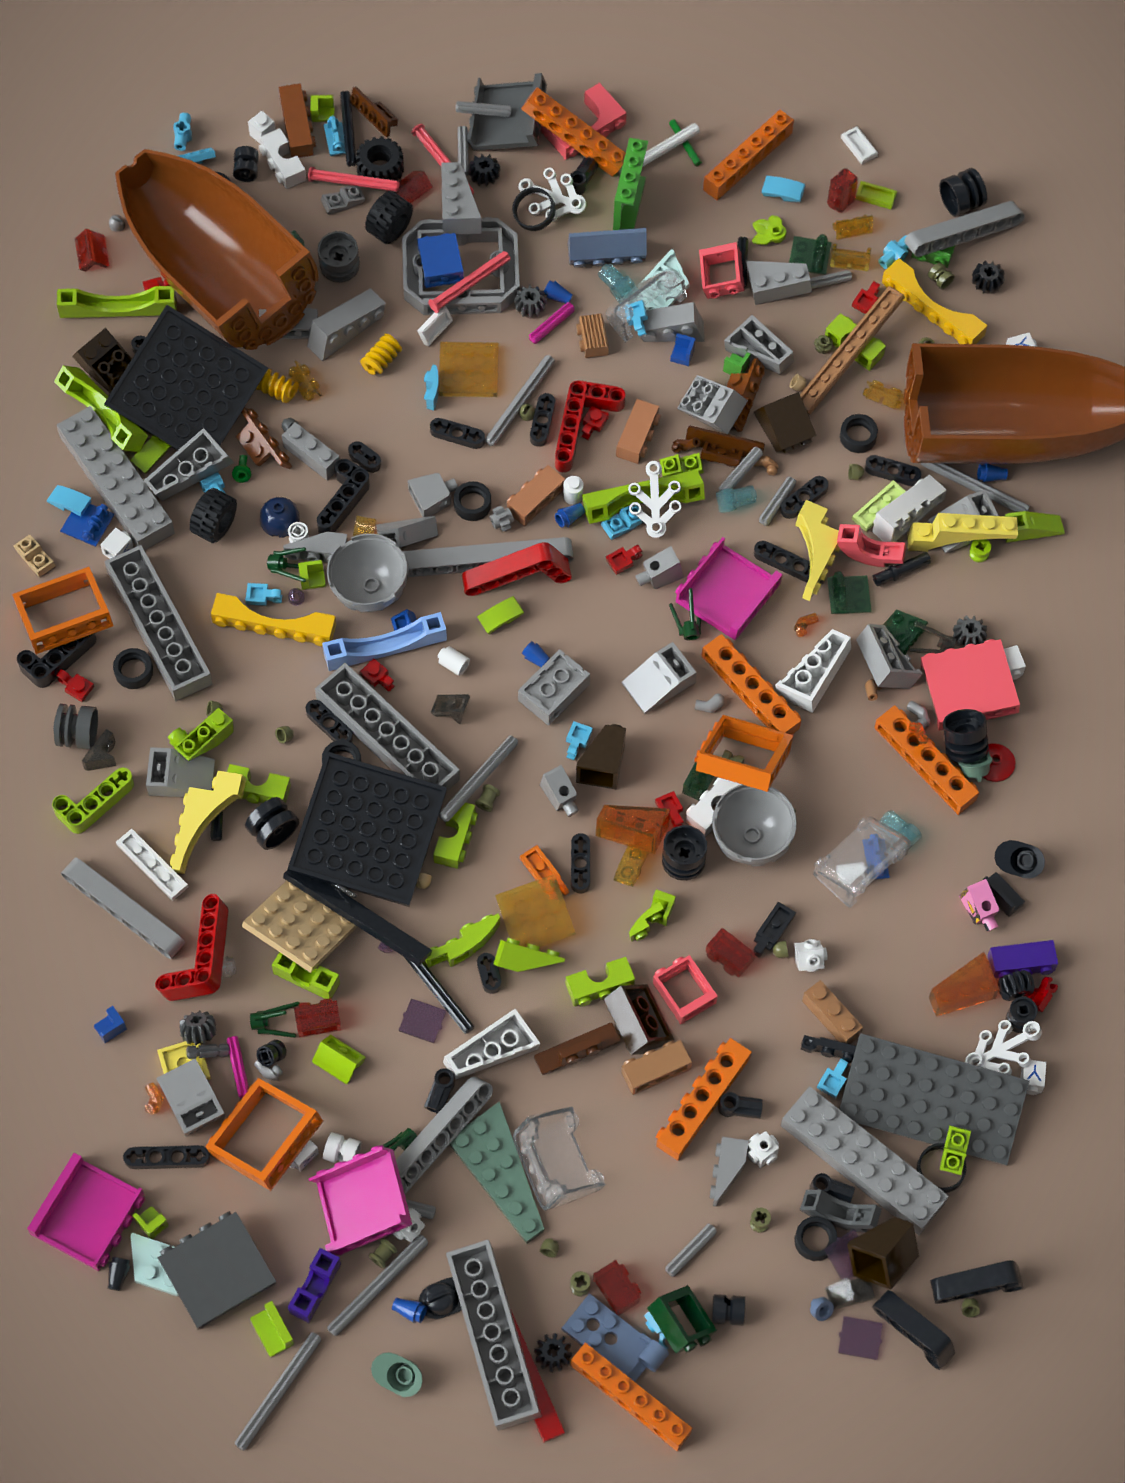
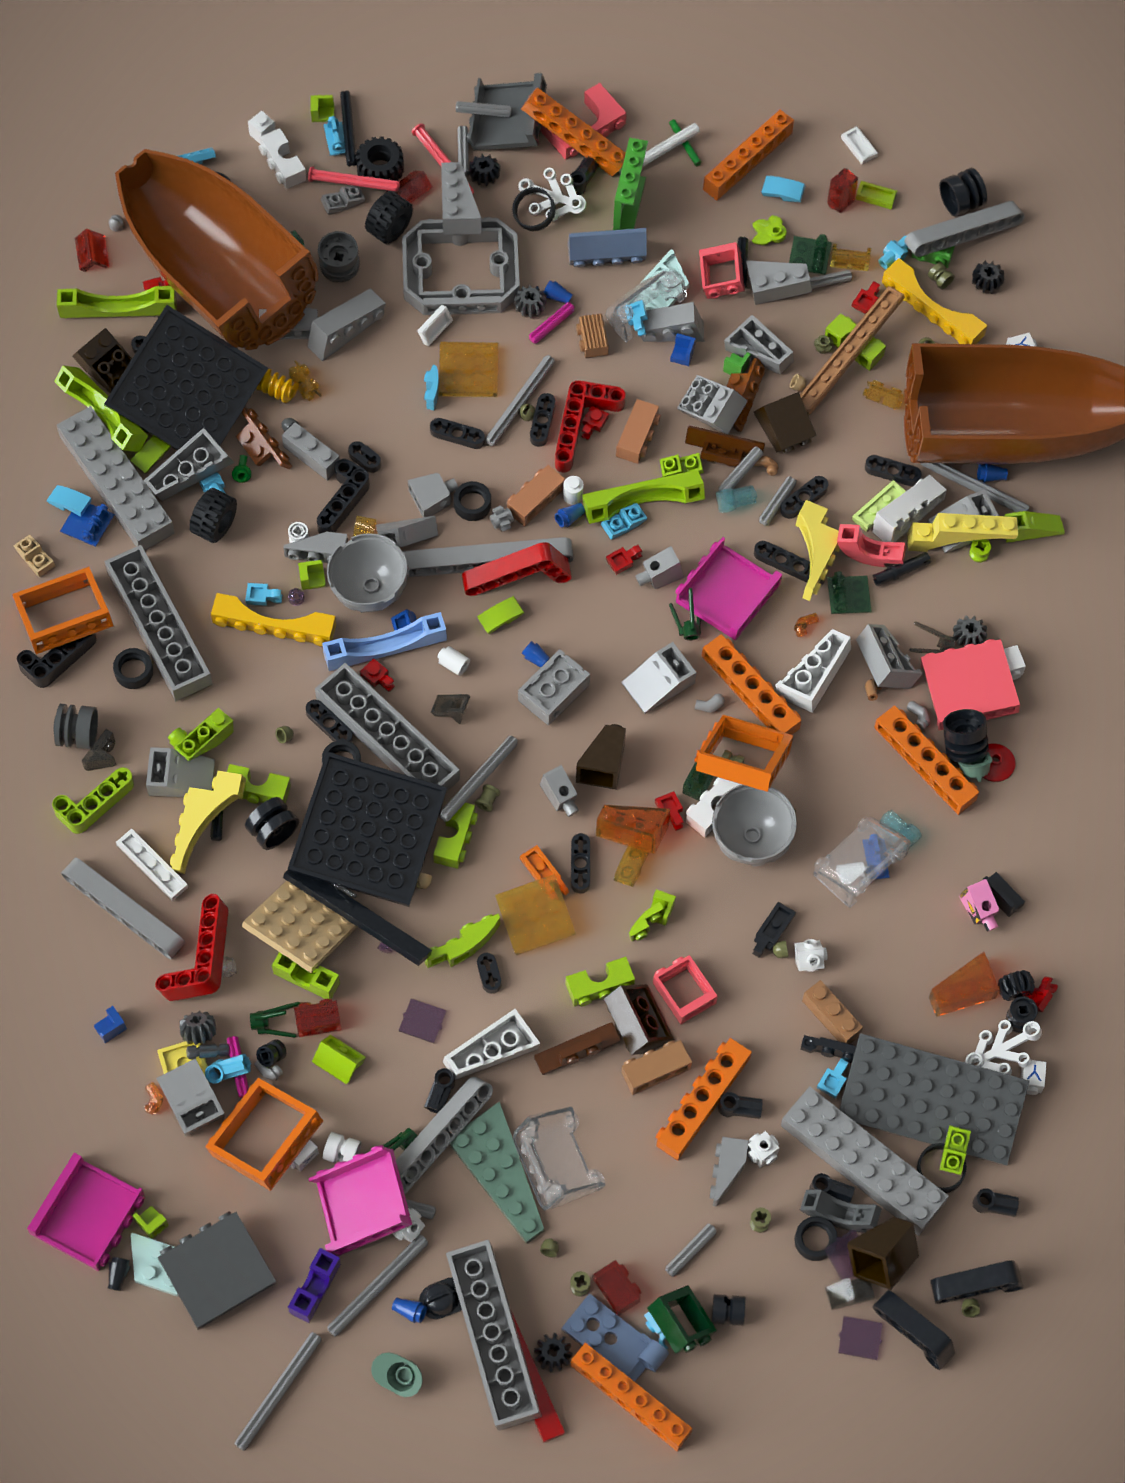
(77, 686): red plate -> none
(116, 543): white brick -> none
(166, 1161): black beam -> none
(182, 131): medium azure axle -> none
(212, 706): olive hinge -> none
(228, 1067): none -> medium azure piece
(245, 164): black wheel -> none
(272, 1330): lime panel -> none
(277, 563): dark green plant -> none
(278, 515): dark blue cylinder -> none
(296, 120): dark orange brick -> none
(374, 112): reddish brown bracket -> none
(381, 354): yellow piece -> none
(383, 1253): olive bush -> none
(440, 260): blue panel -> none
(443, 996): black axle -> none
(469, 281): coral axle -> none
(521, 958): lime slope -> none
(578, 737): medium azure plate -> none
(615, 280): clear light blue piece -> none
(655, 503): white plant -> none
(684, 852): black wheel -> none
(685, 444): reddish brown arm -> none
(729, 953): clear red brick -> none
(821, 1308): sand blue tile -> none
(853, 227): clear yellow hinge -> none
(855, 471): olive hinge -> none
(858, 446): black tyre -> none
(903, 629): clear green hinge -> none
(919, 731): clear orange arm -> none
(998, 1203): none -> black piece
(1019, 859): black piece -> none
(1031, 957): dark purple brick -> none

